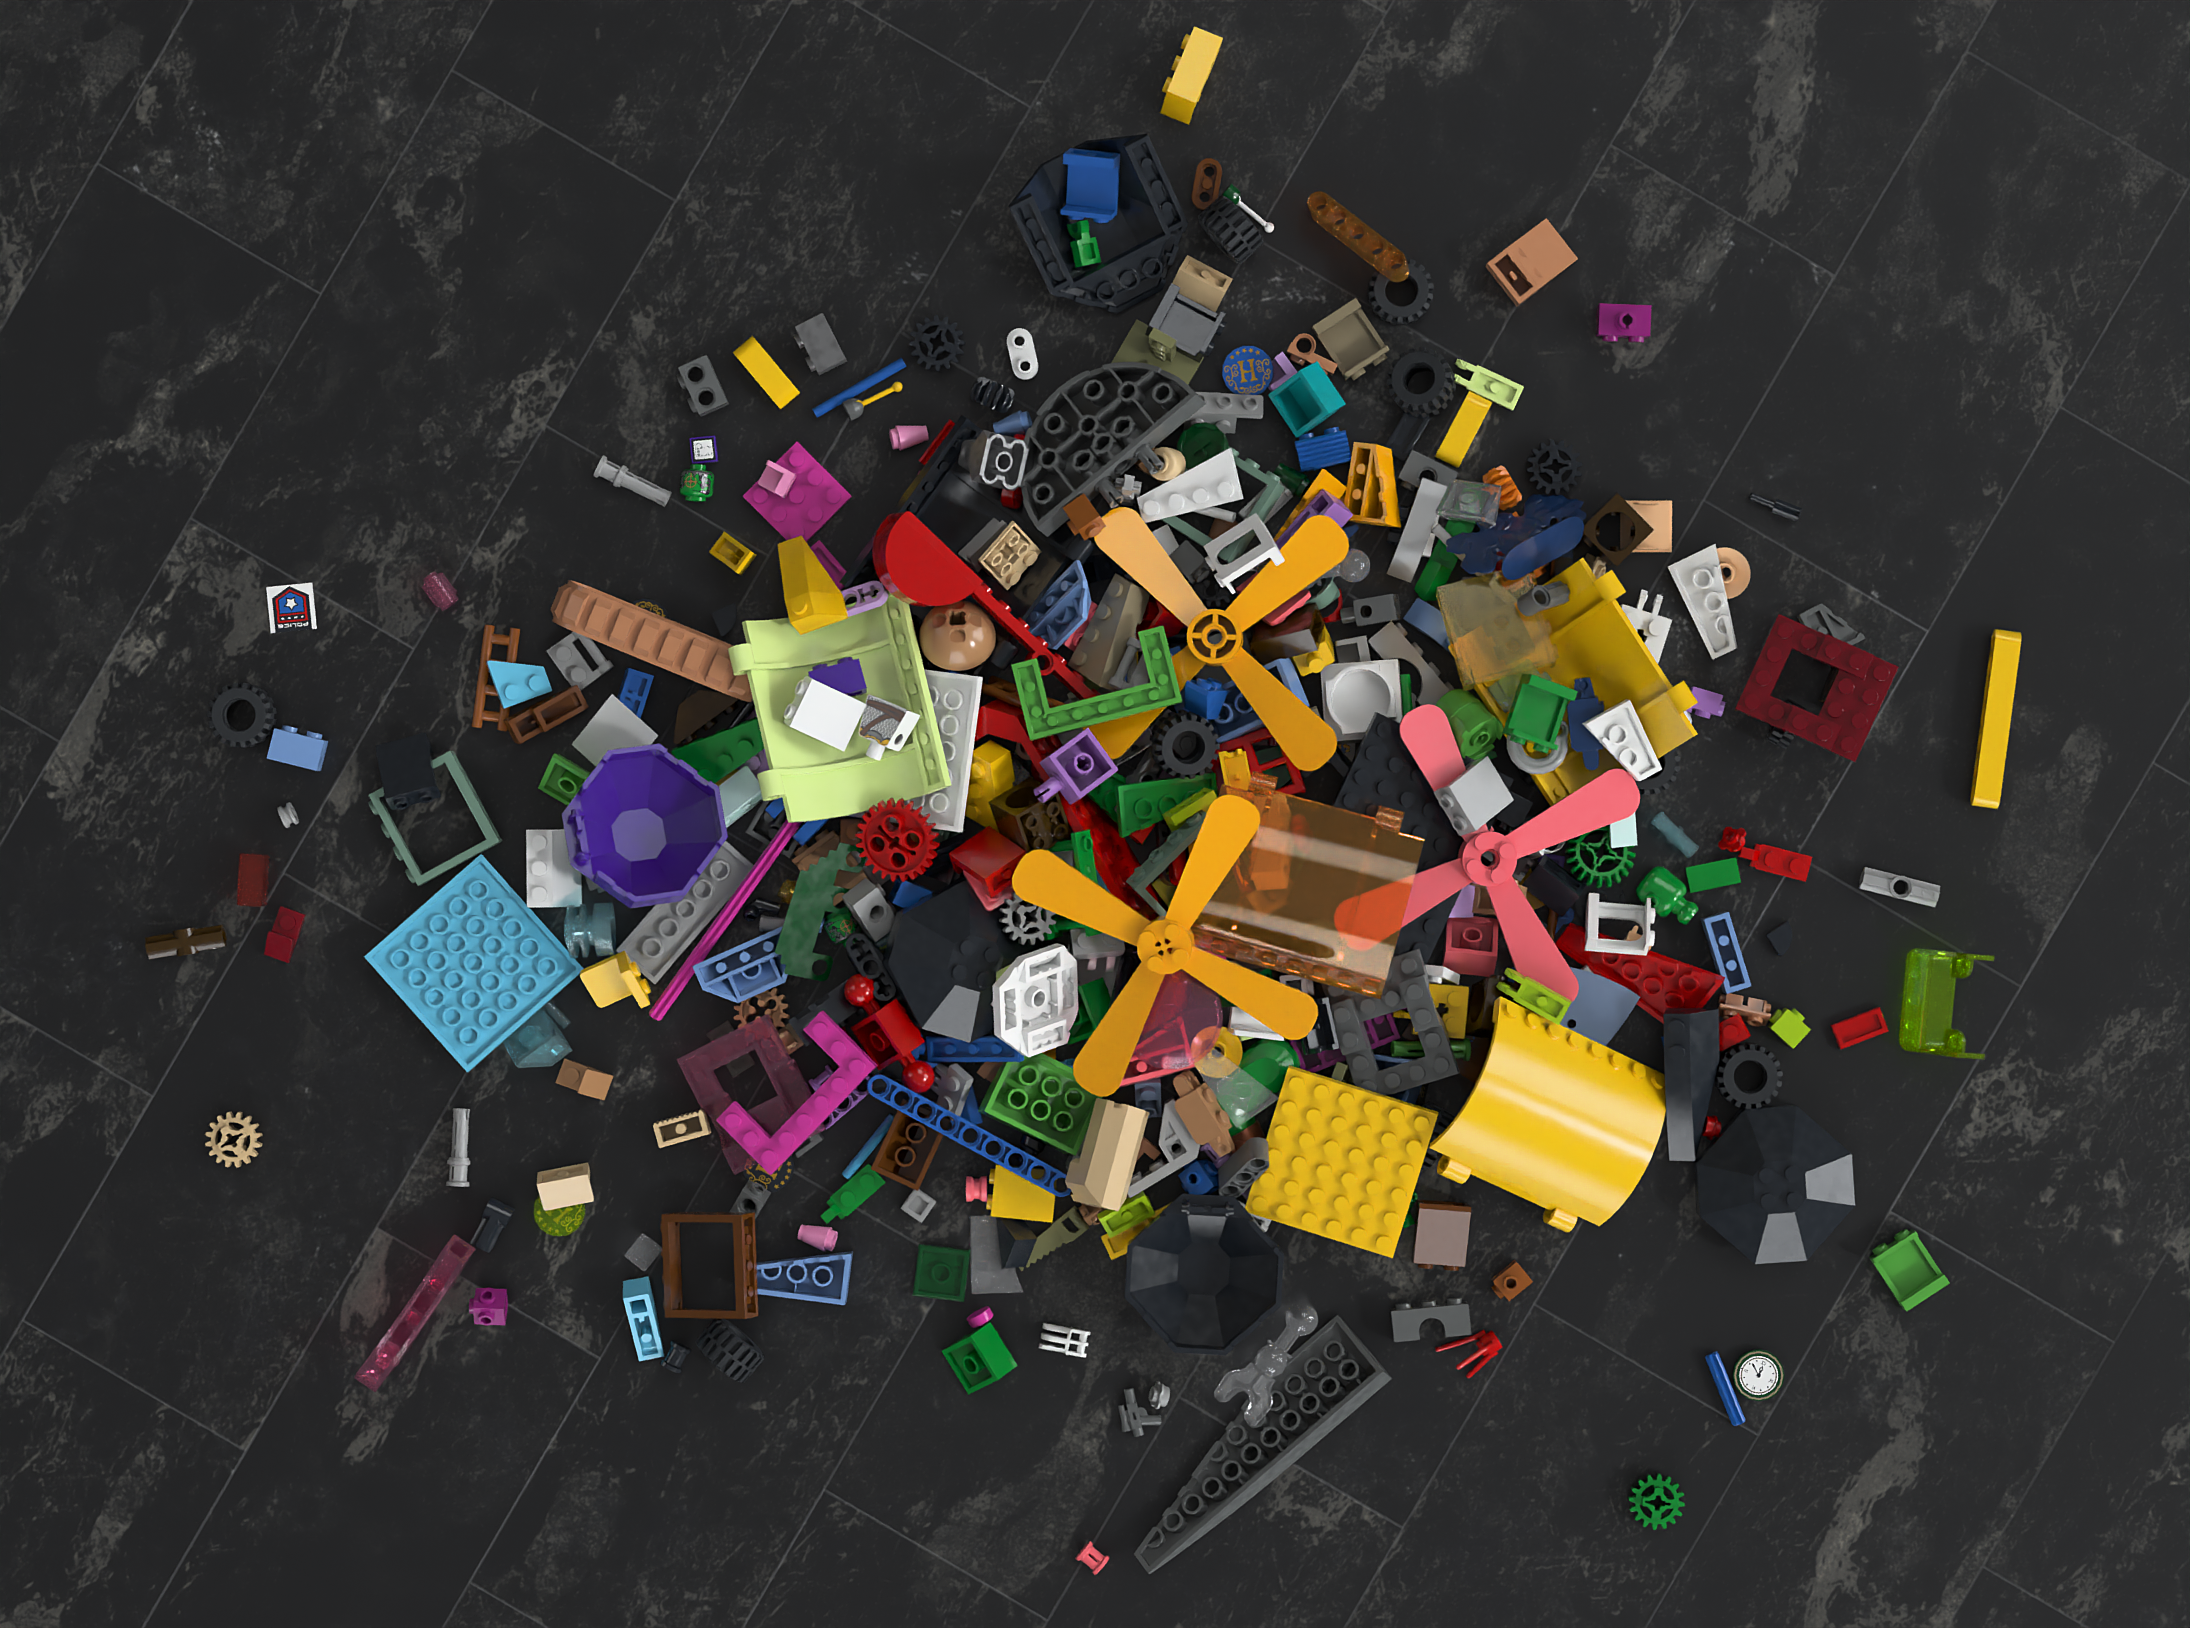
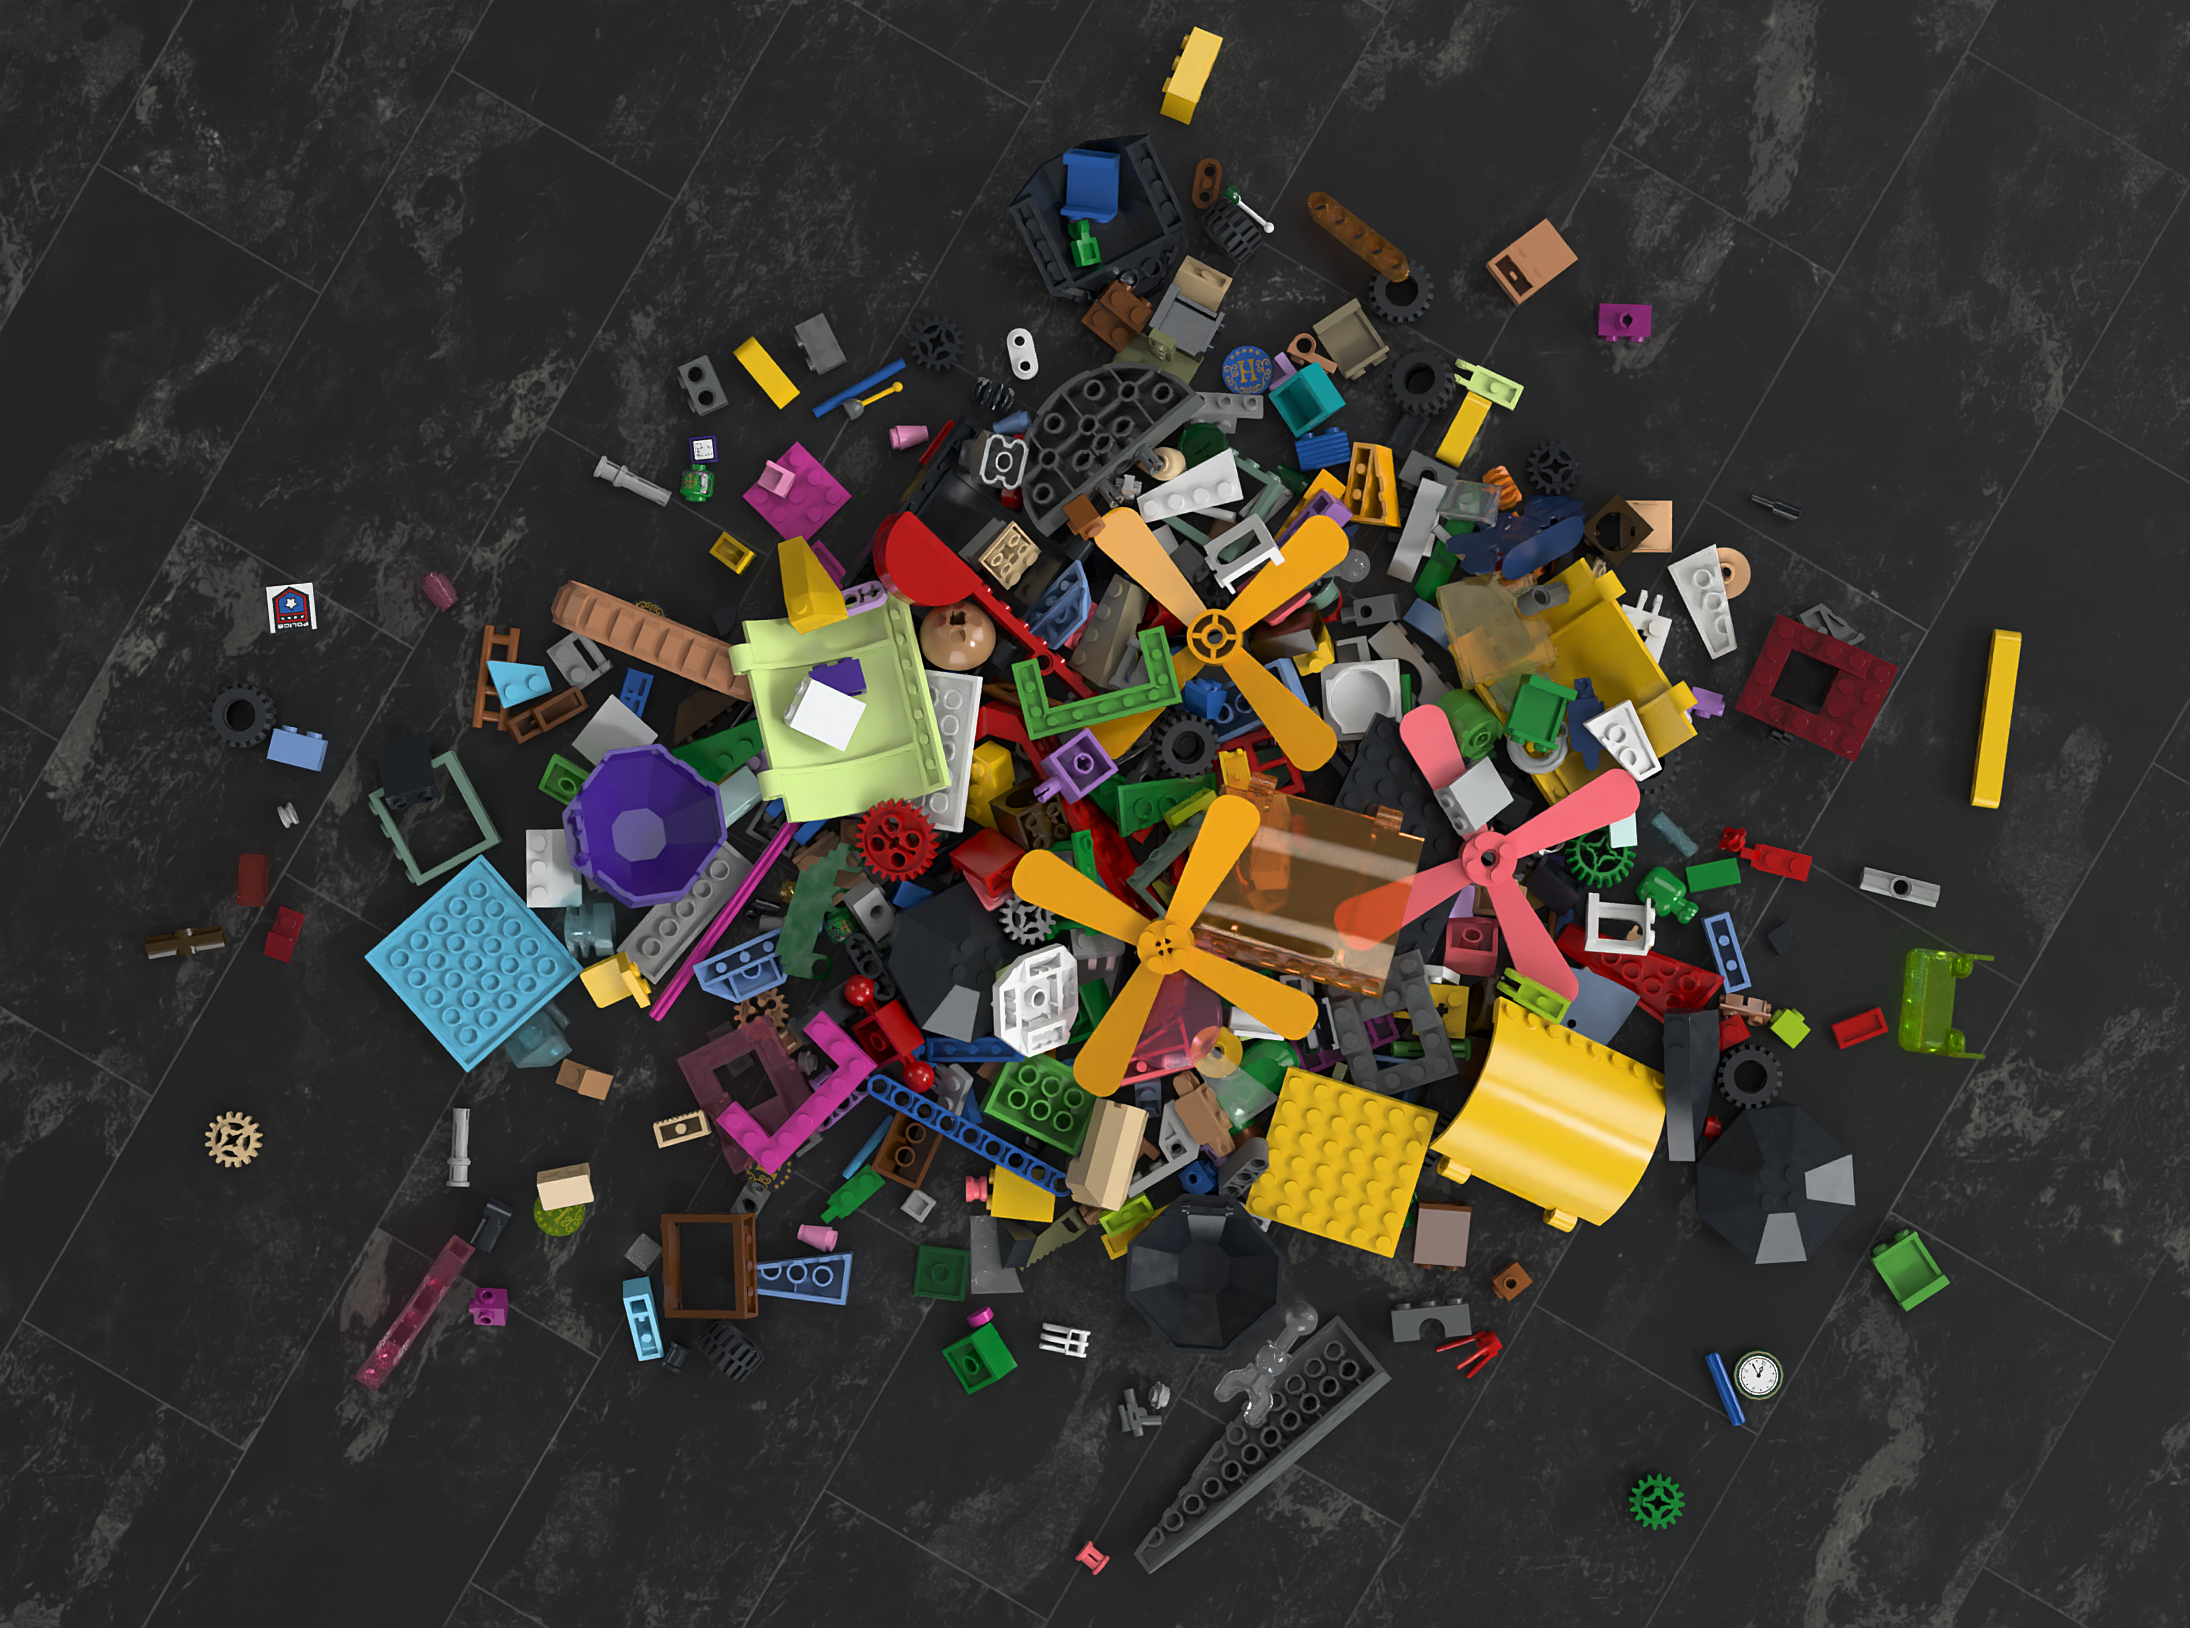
(807, 1062): none -> light grey plate
(885, 725): torso -> none
(1117, 315): none -> reddish brown plate

